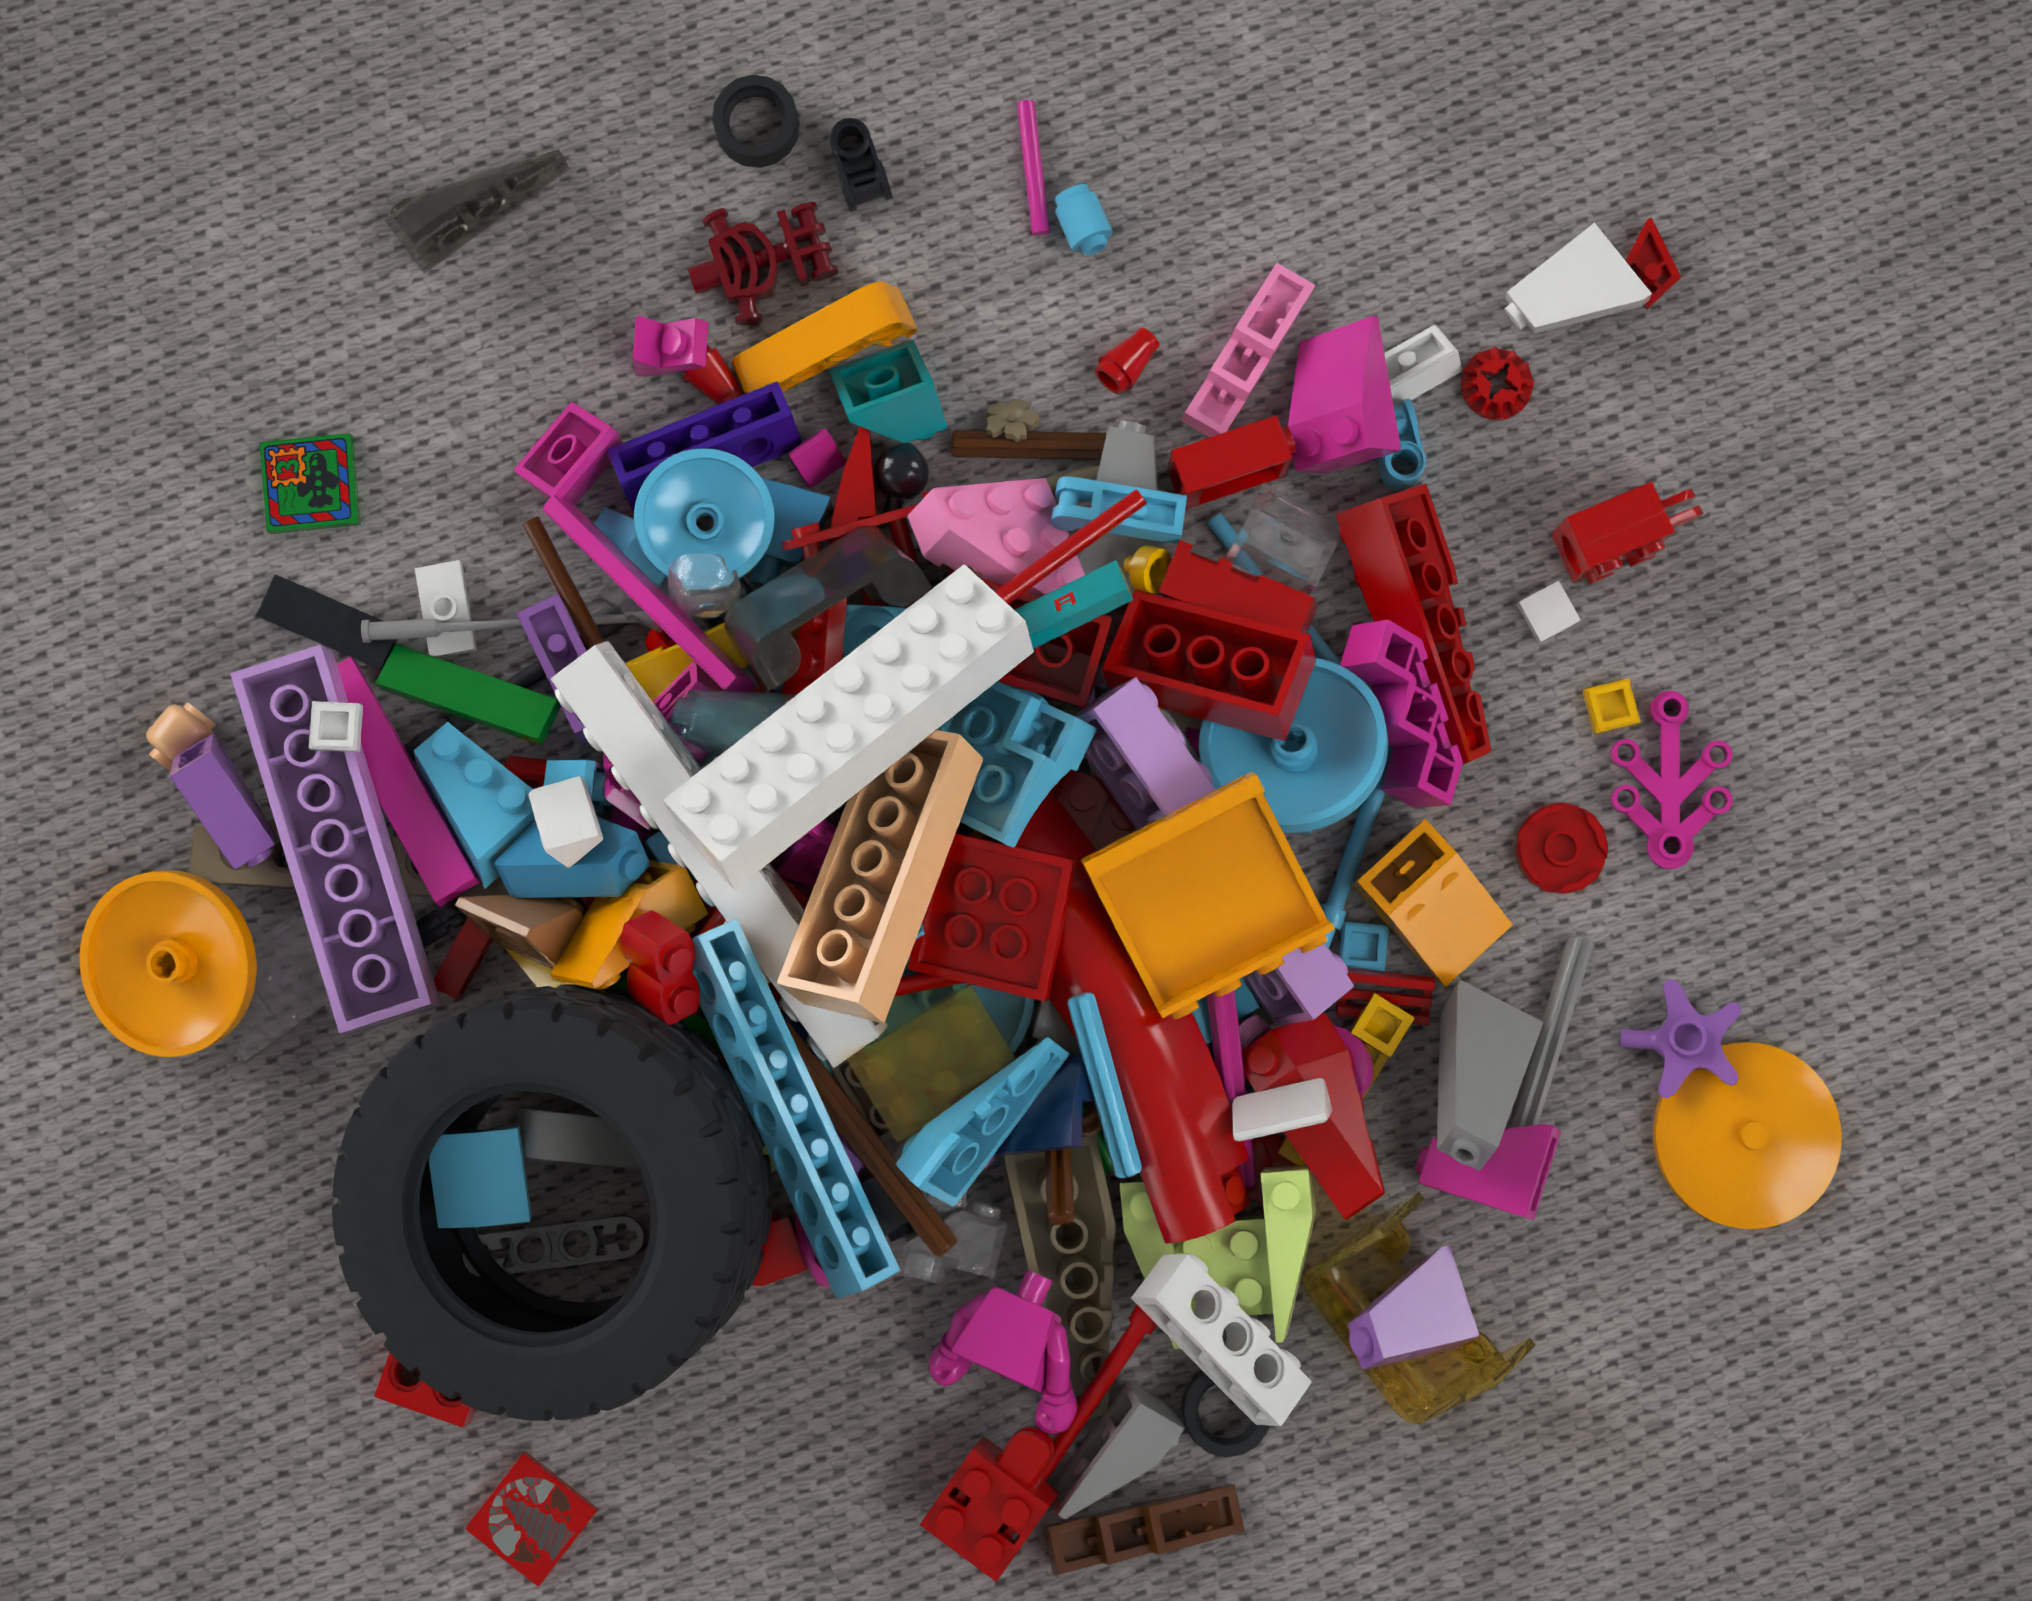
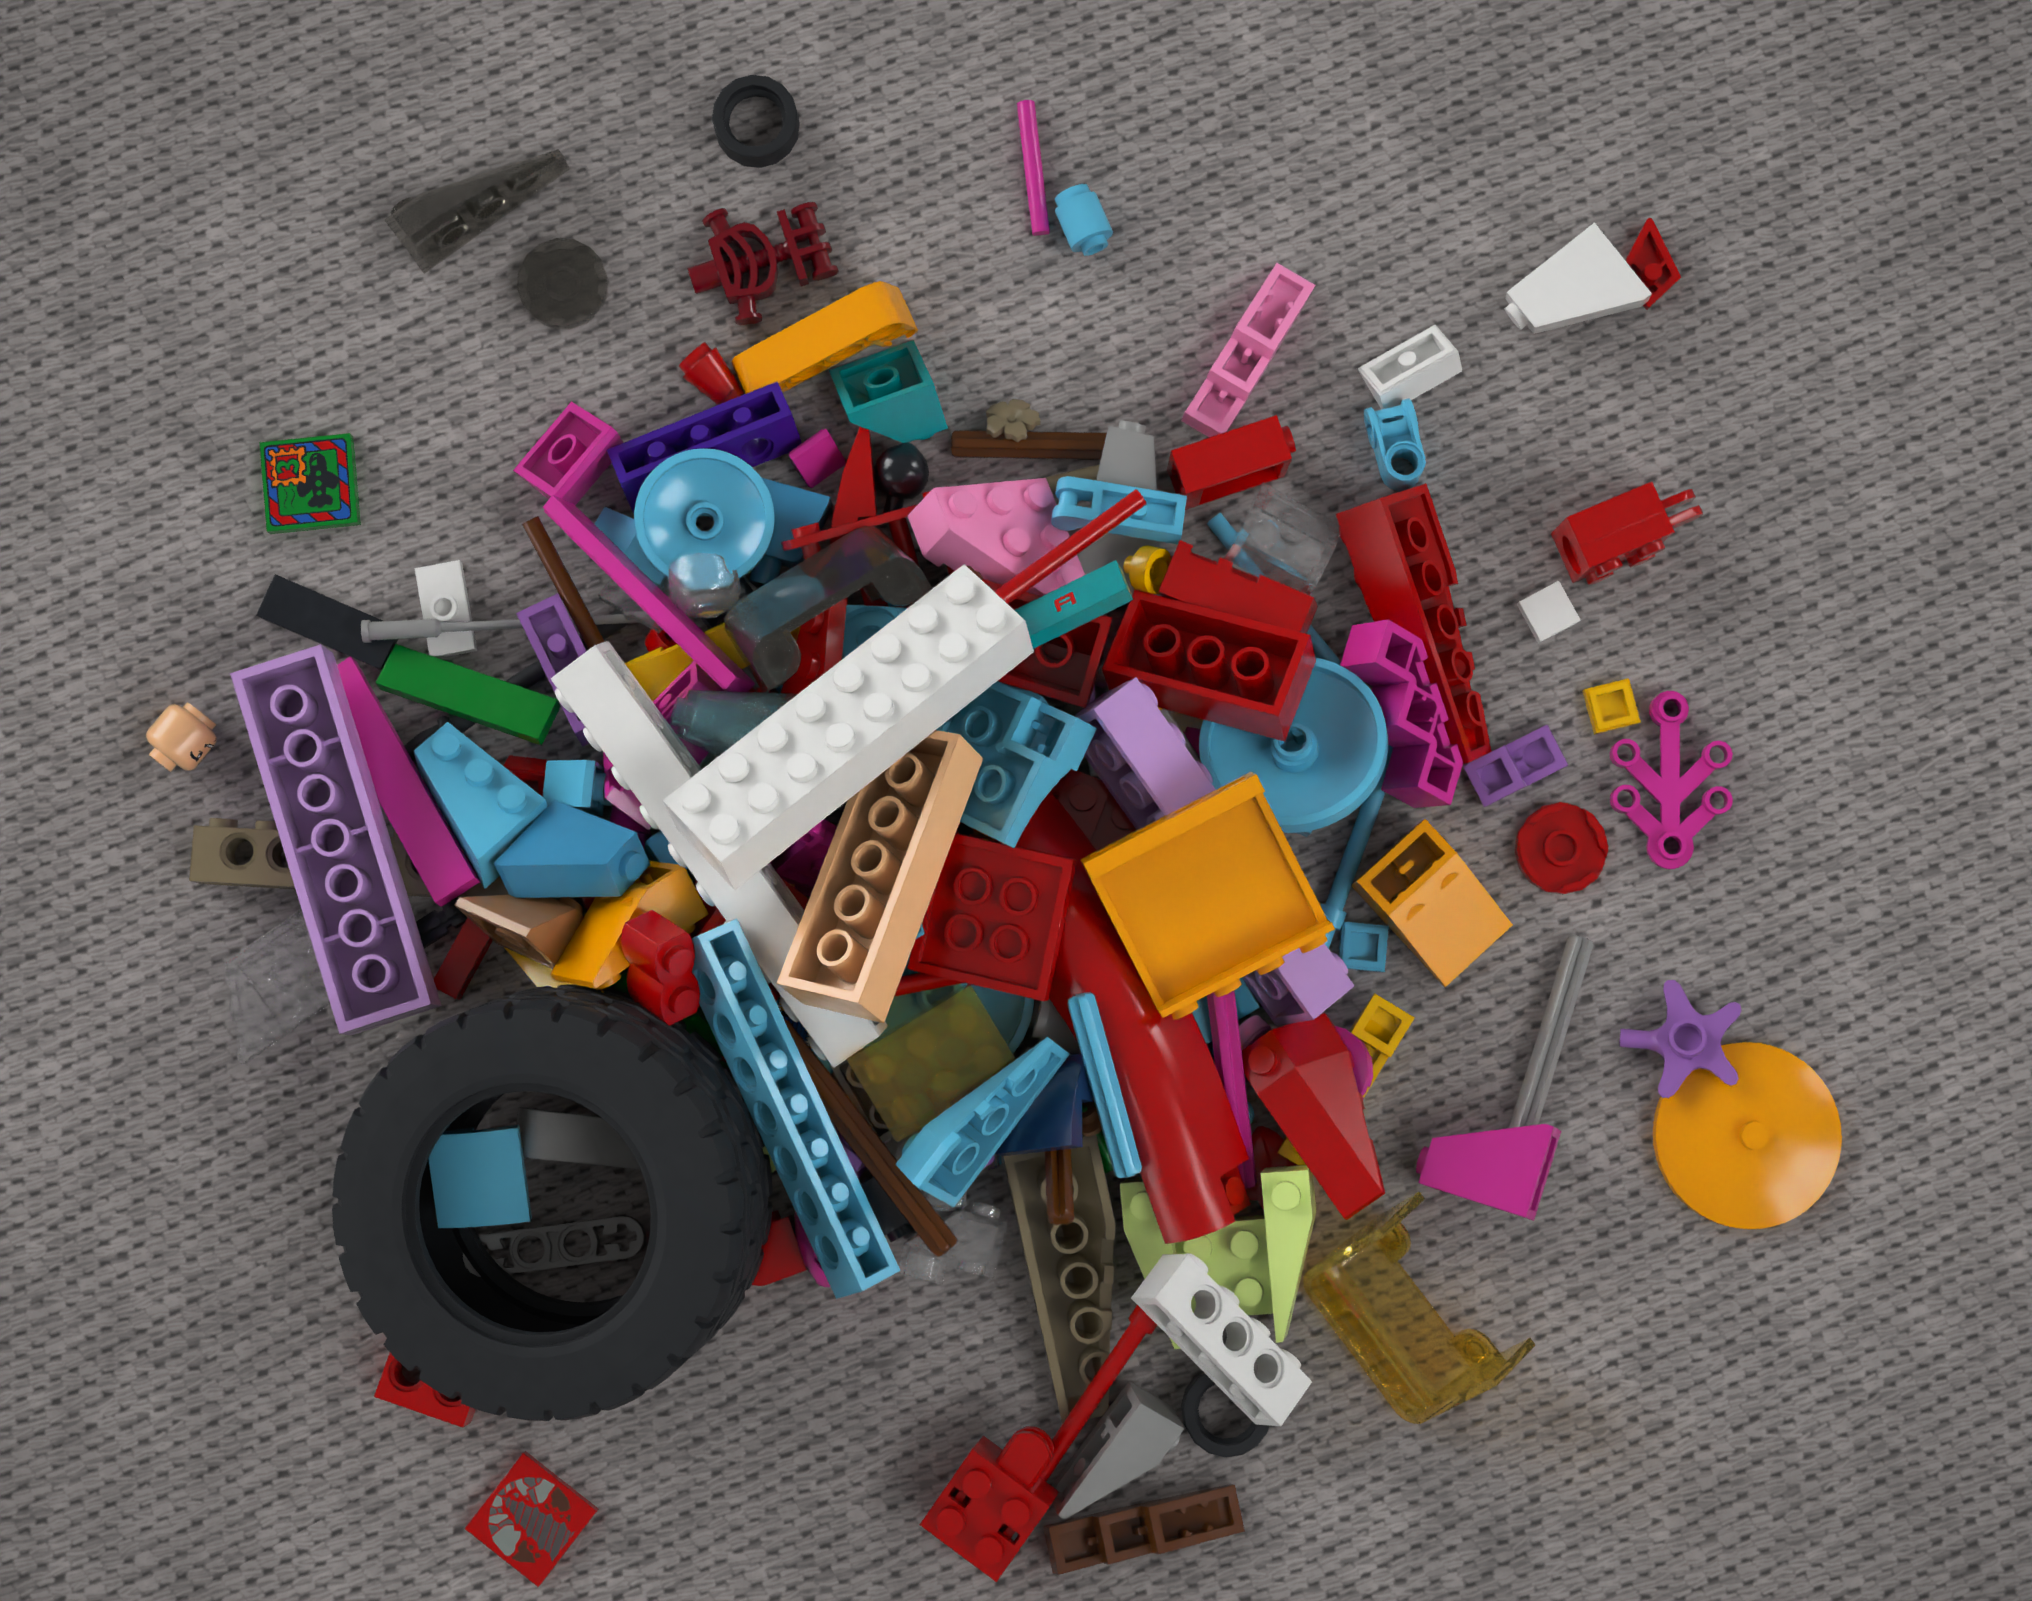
(168, 963): light orange dish -> none
(223, 802): medium lavender slope -> none
(335, 726): white tile -> none
(562, 283): none -> clear smoke tile
(566, 819): white slope -> none
(669, 346): dark pink slope -> none
(860, 171): black piece -> none
(1016, 1341): dark pink torso -> none
(1125, 362): red cone -> none
(1280, 1109): white slope -> none
(1342, 400): dark pink slope -> none
(1415, 1315): slope -> none
(1423, 983): red tile -> none
(1476, 387): red gear -> none
(1480, 1071): light grey slope -> none
(1515, 765): none -> medium lavender slope

